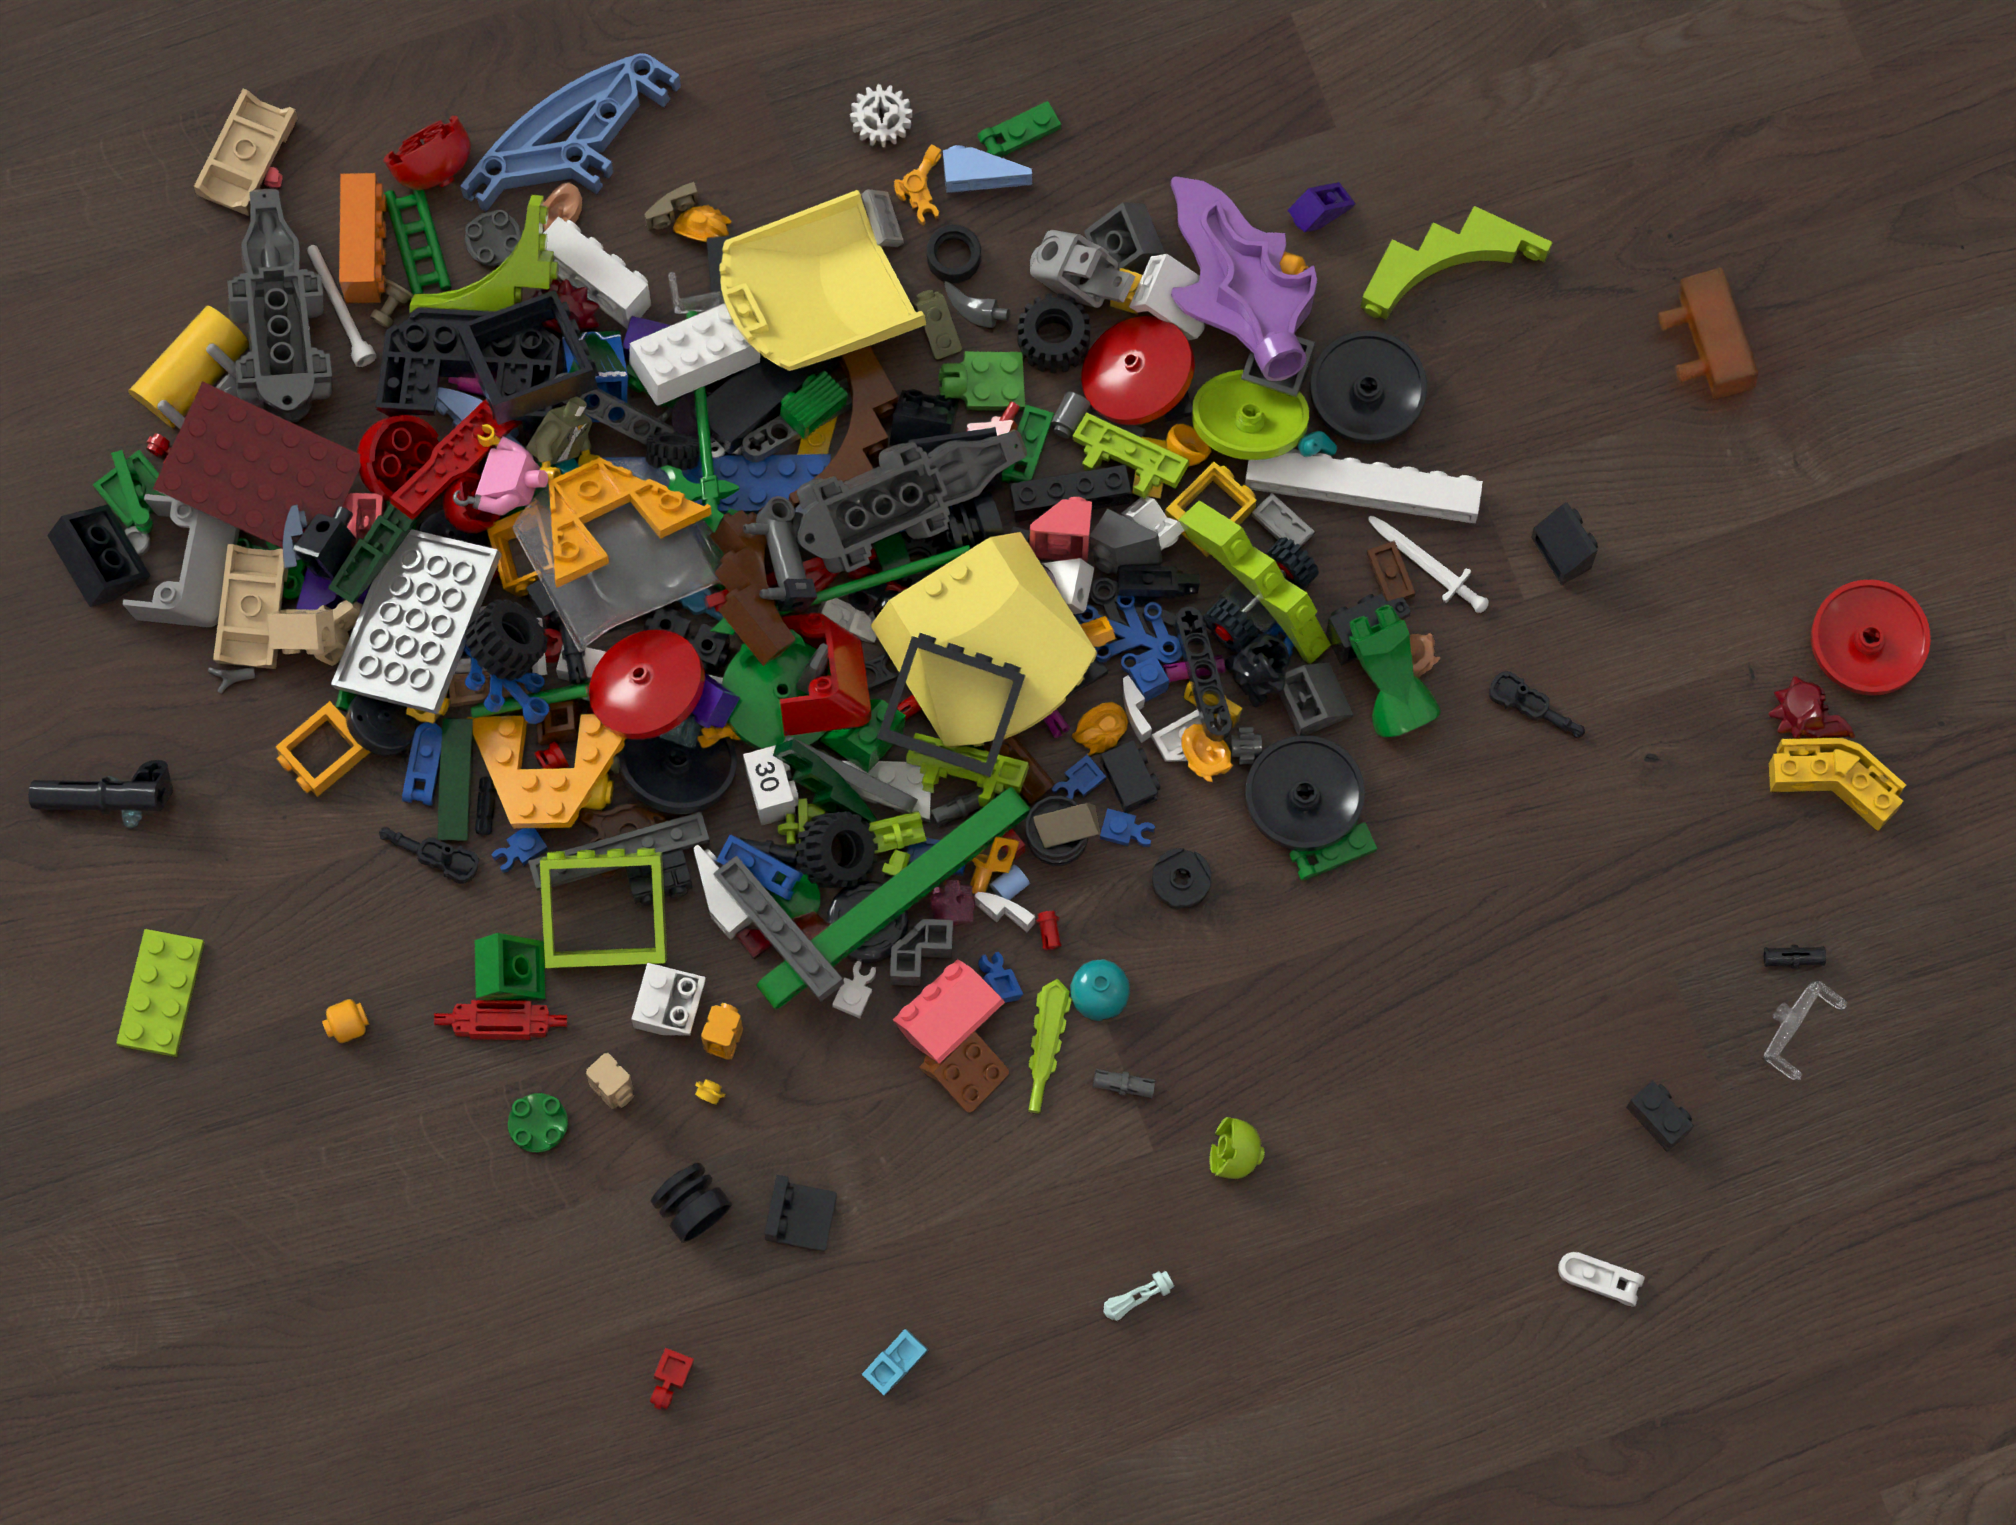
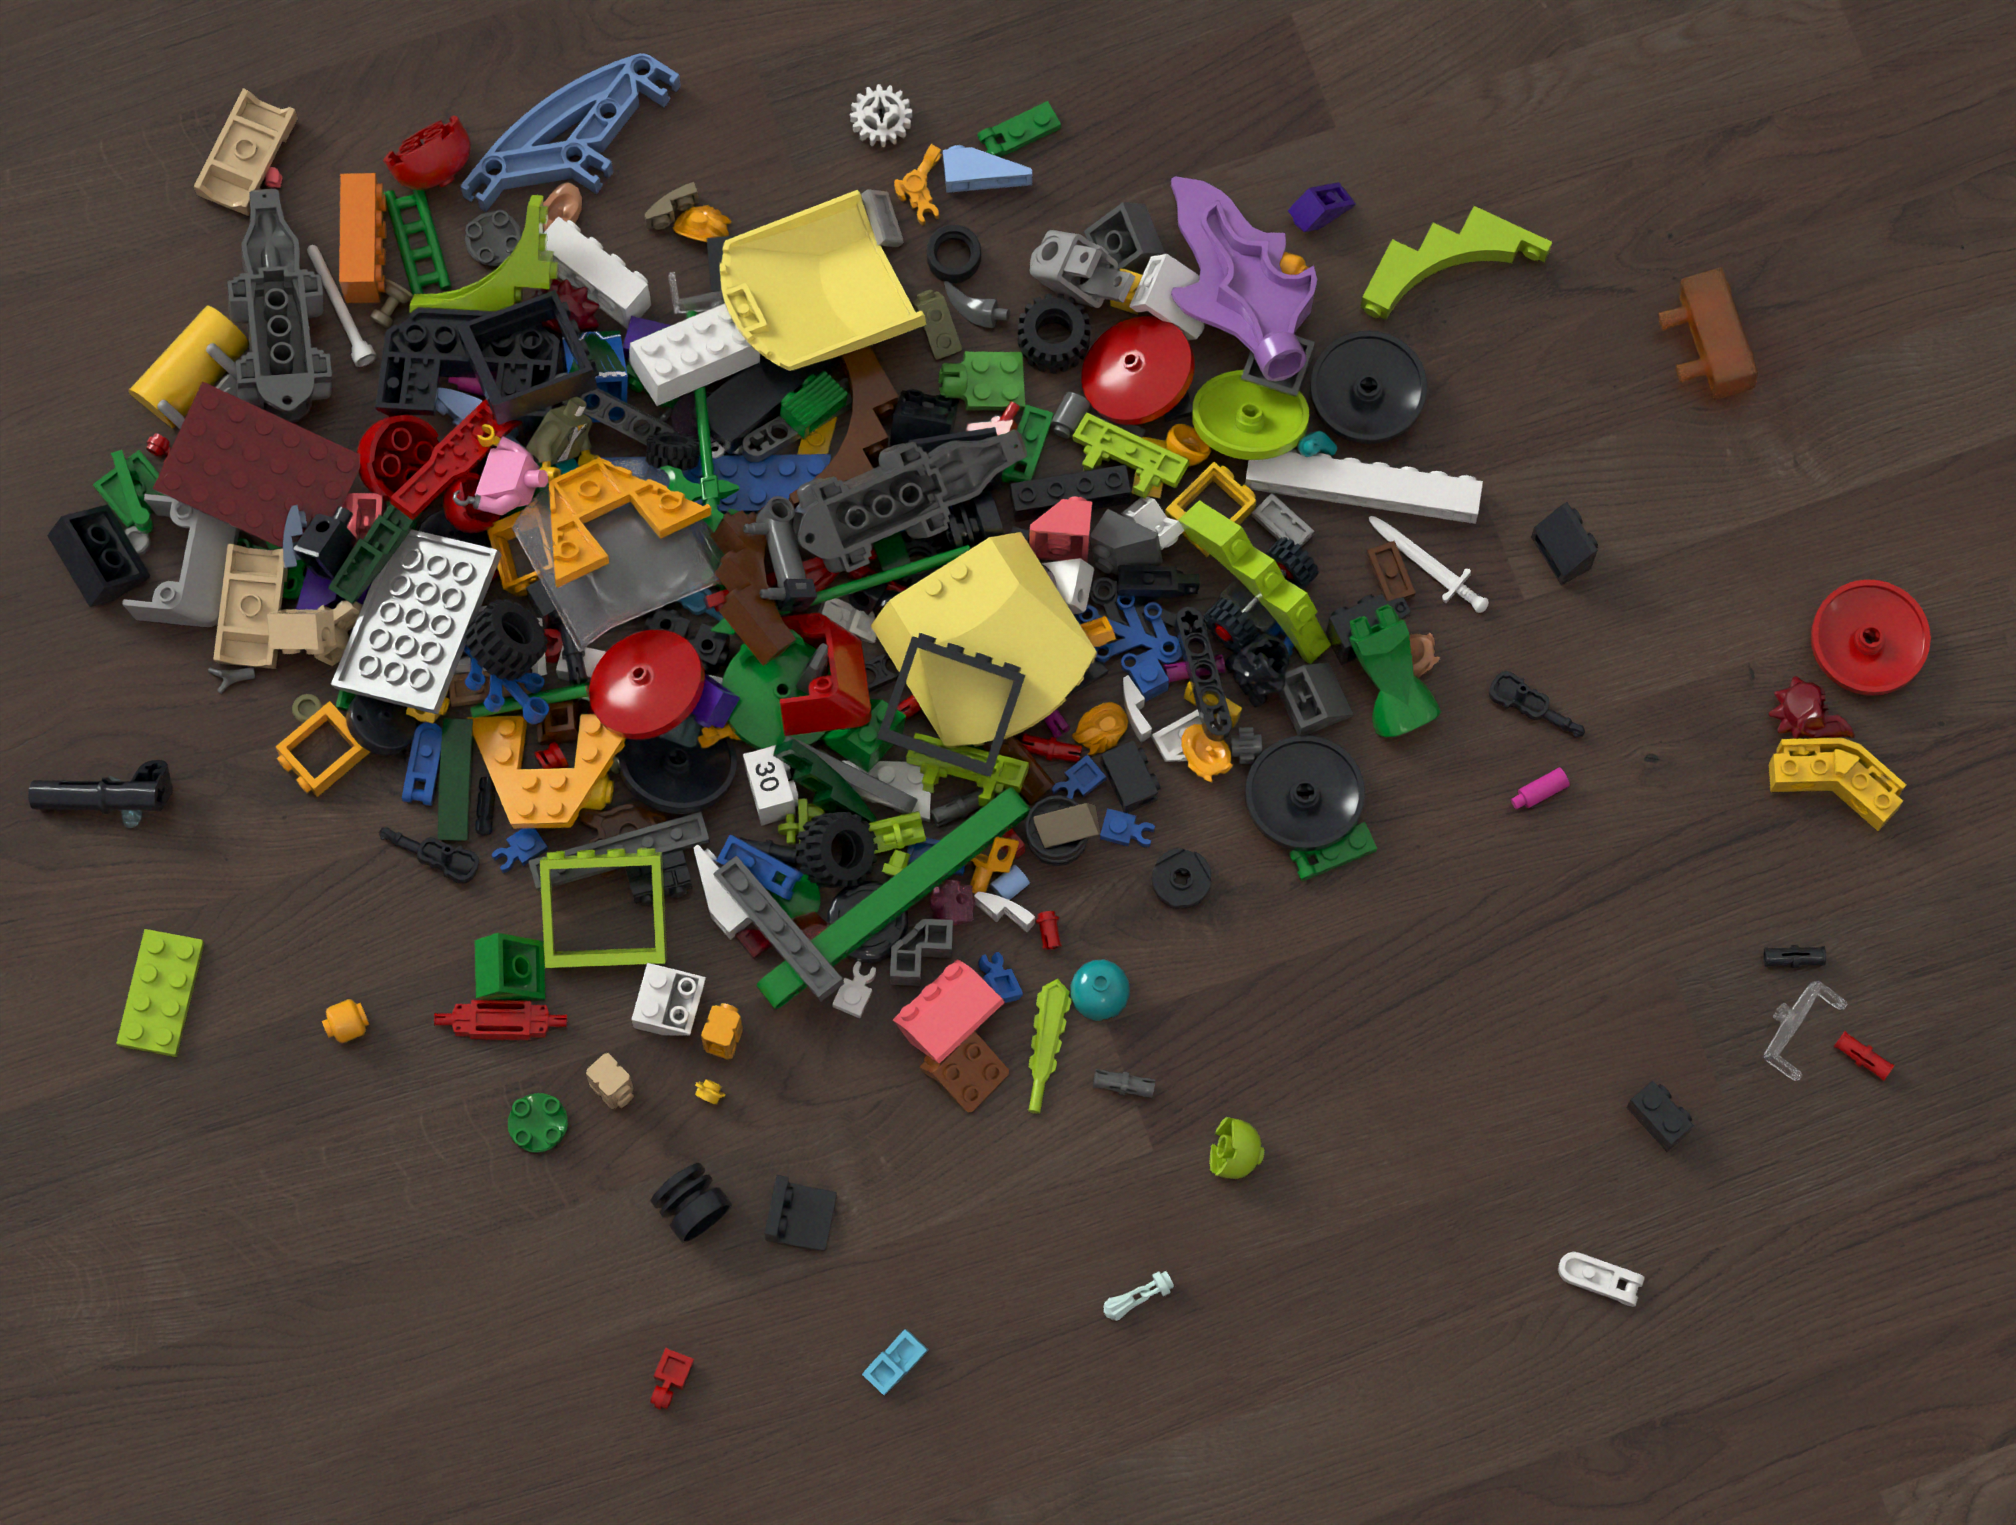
(305, 707): none -> olive tile
(1052, 748): none -> red pin
(1541, 789): none -> dark pink cylinder
(1864, 1055): none -> red pin

